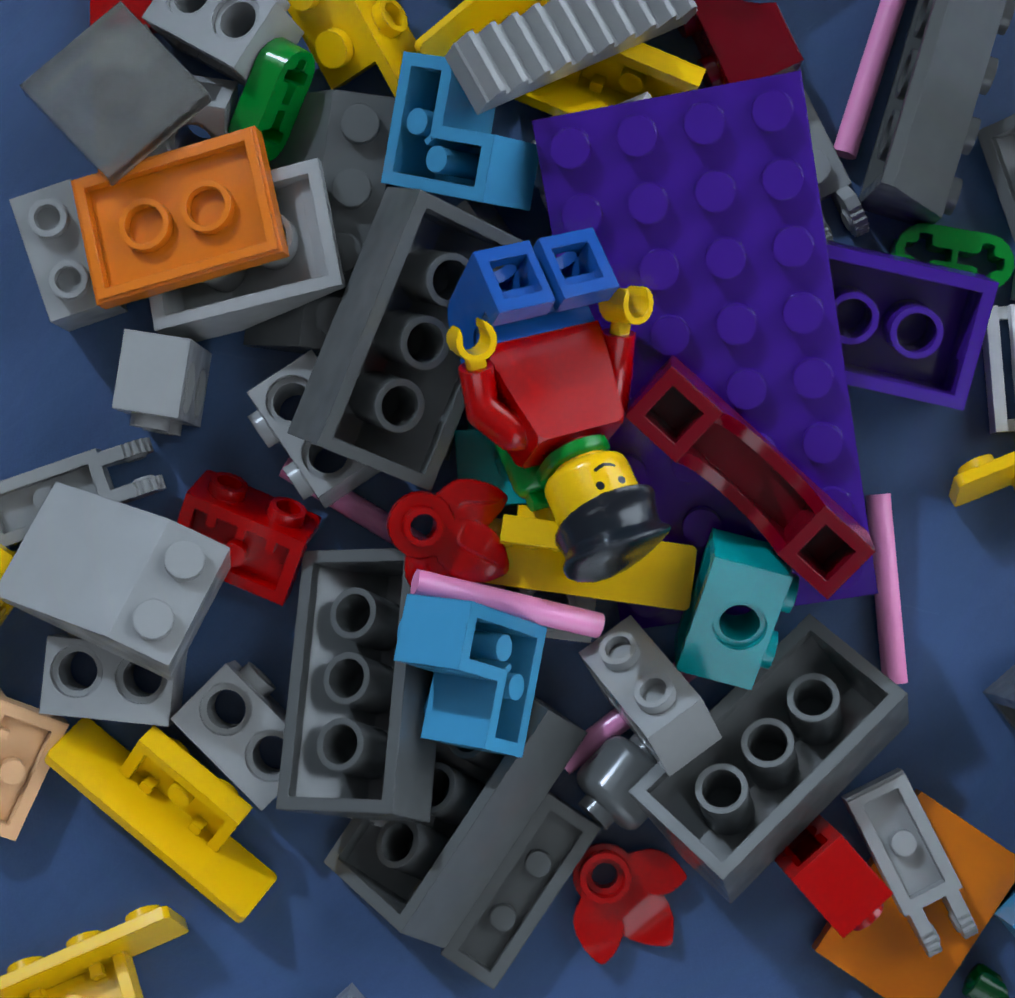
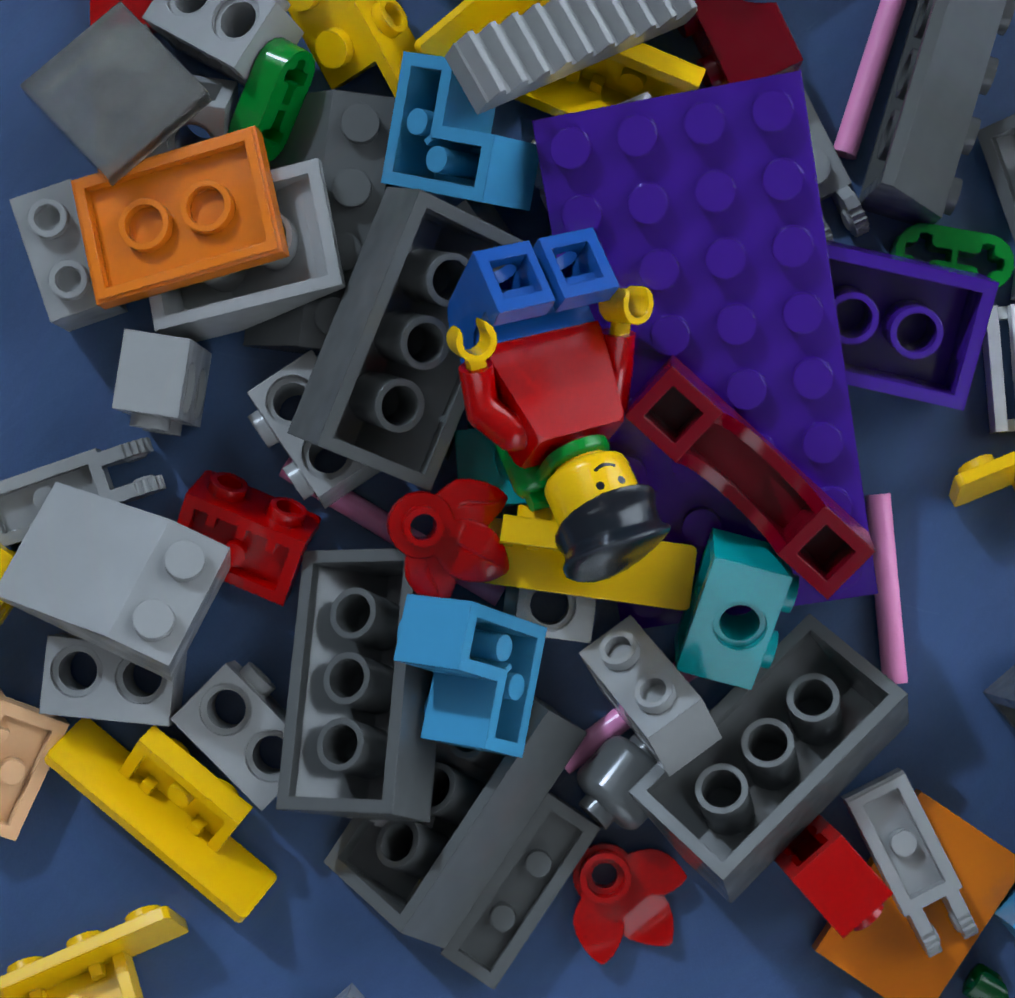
(526, 607): bright pink bar -> none

